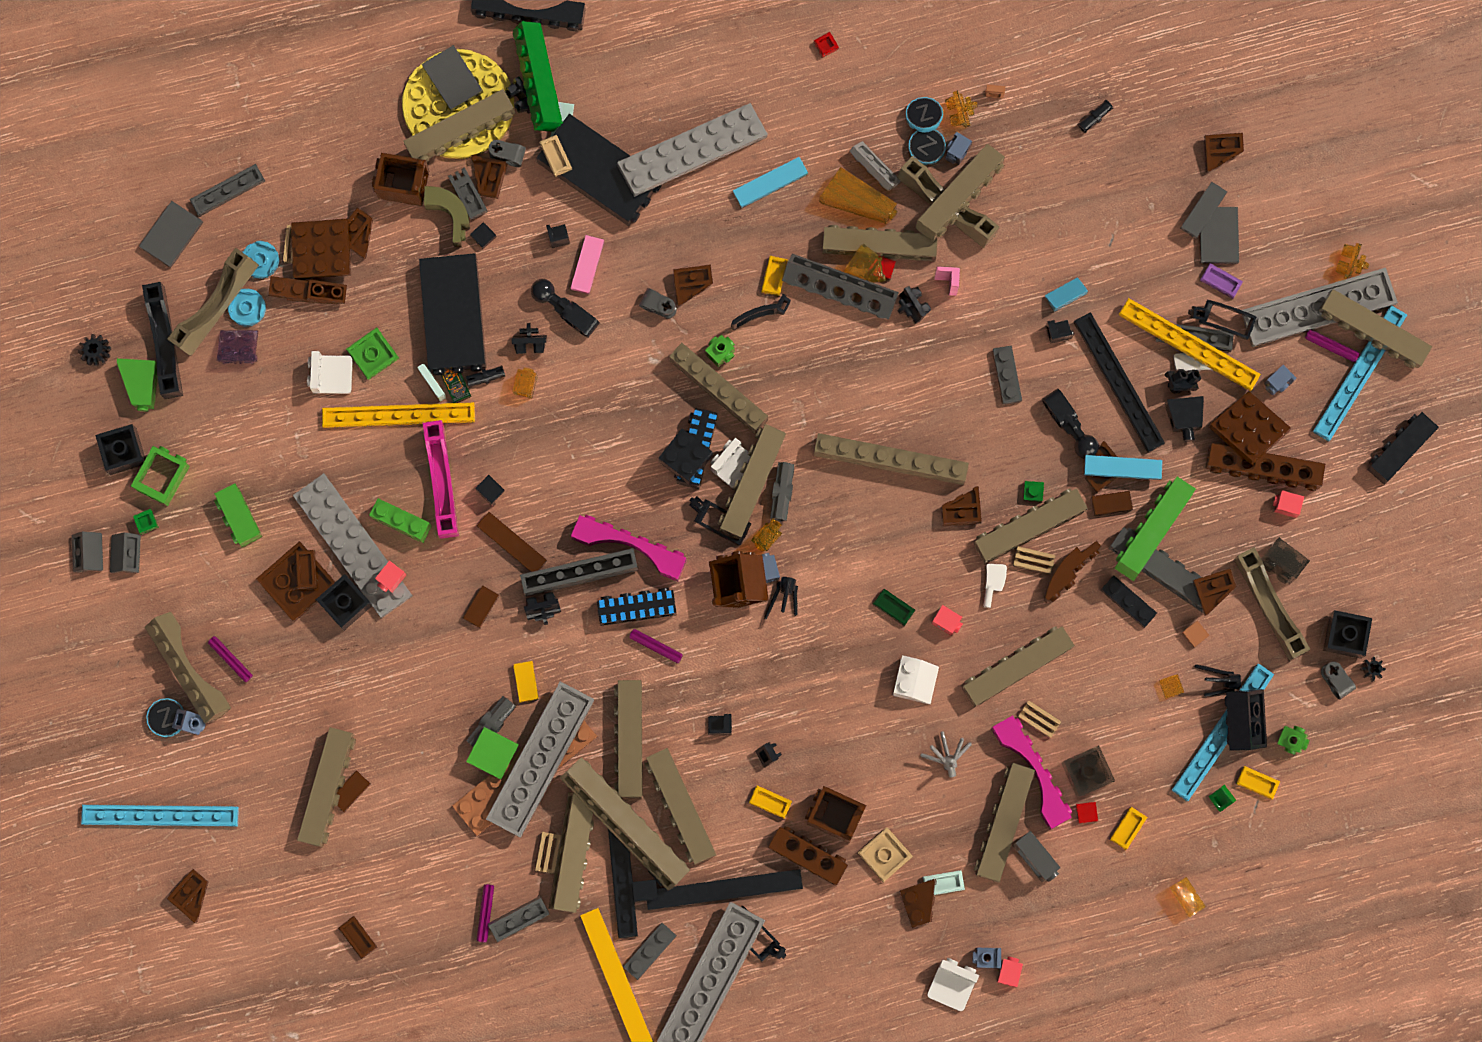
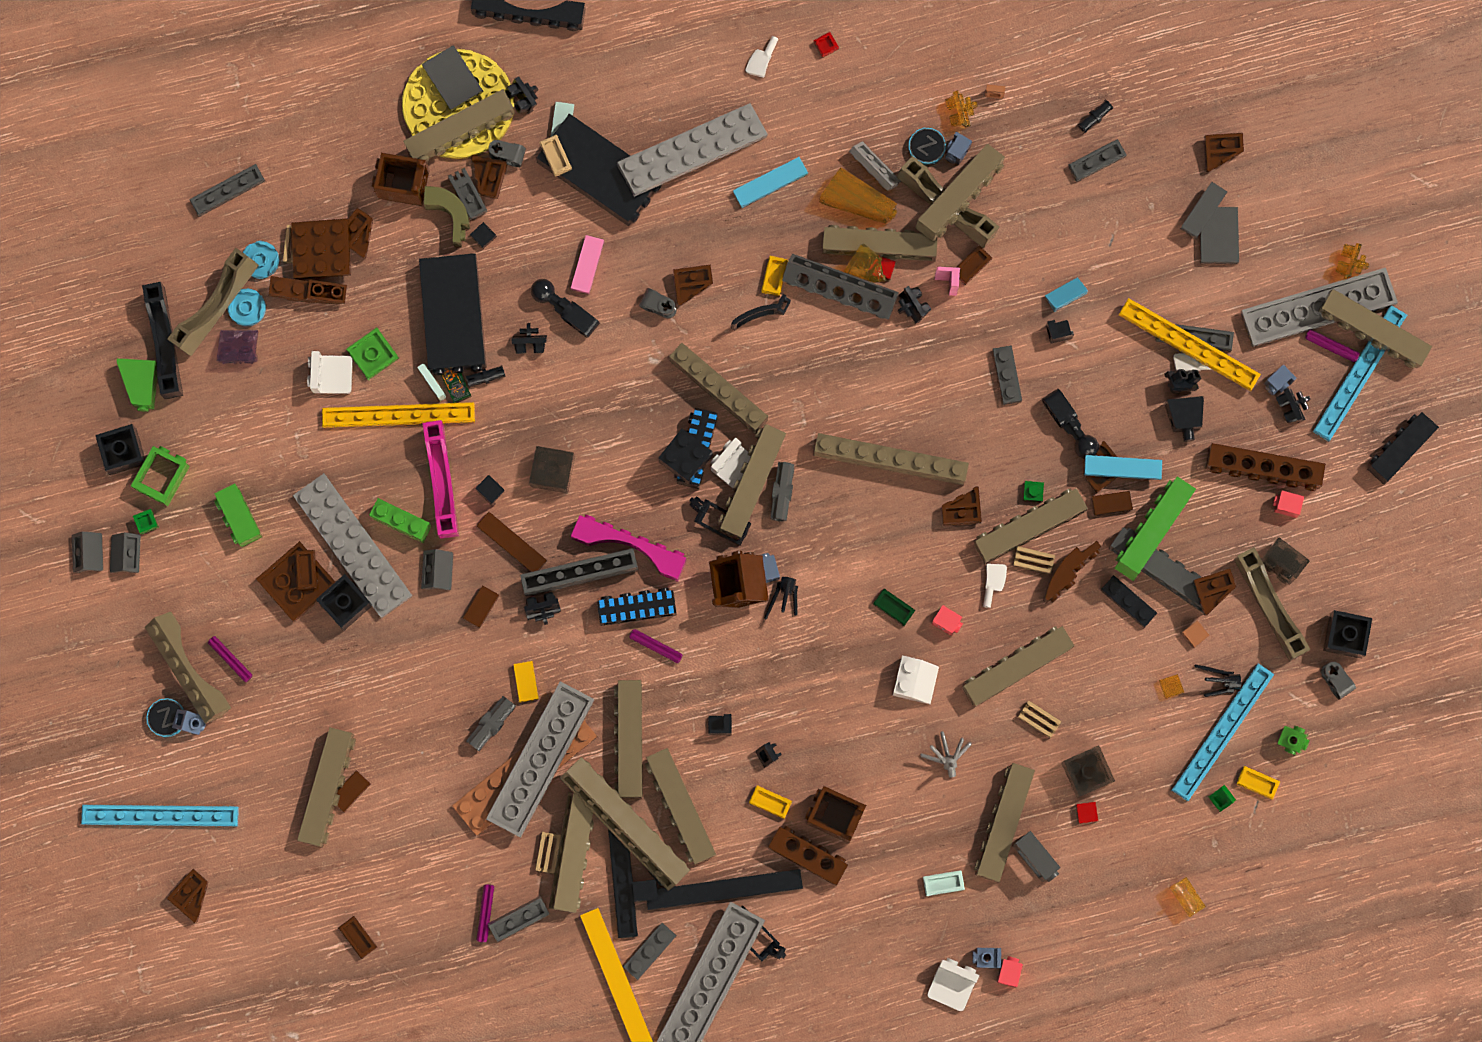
(101, 347): black gear -> none
(171, 234): dark grey tile -> none
(390, 577): coral brick -> none
(437, 569): none -> dark grey panel
(492, 753): bright green tile -> none
(525, 383): clear yellow brick -> none
(537, 76): green brick -> none
(552, 469): none -> clear smoke brick
(558, 235): black panel -> none
(719, 356): bright green brick -> none
(759, 60): none -> white piece
(767, 535): clear yellow hips -> none
(885, 854): tan tile -> none
(919, 902): reddish brown wing -> none
(924, 114): black tile -> none
(973, 264): none -> reddish brown tile
(1052, 807): dark pink arch -> none
(1097, 160): none -> dark grey tile
(1119, 382): black tile -> none
(1128, 828): yellow tile -> none
(1204, 313): black sword -> none
(1221, 281): medium lavender tile -> none
(1246, 720): black slope -> none
(1250, 427): reddish brown plate -> none
(1296, 412): none -> black hips
(1378, 670): black gear -> none

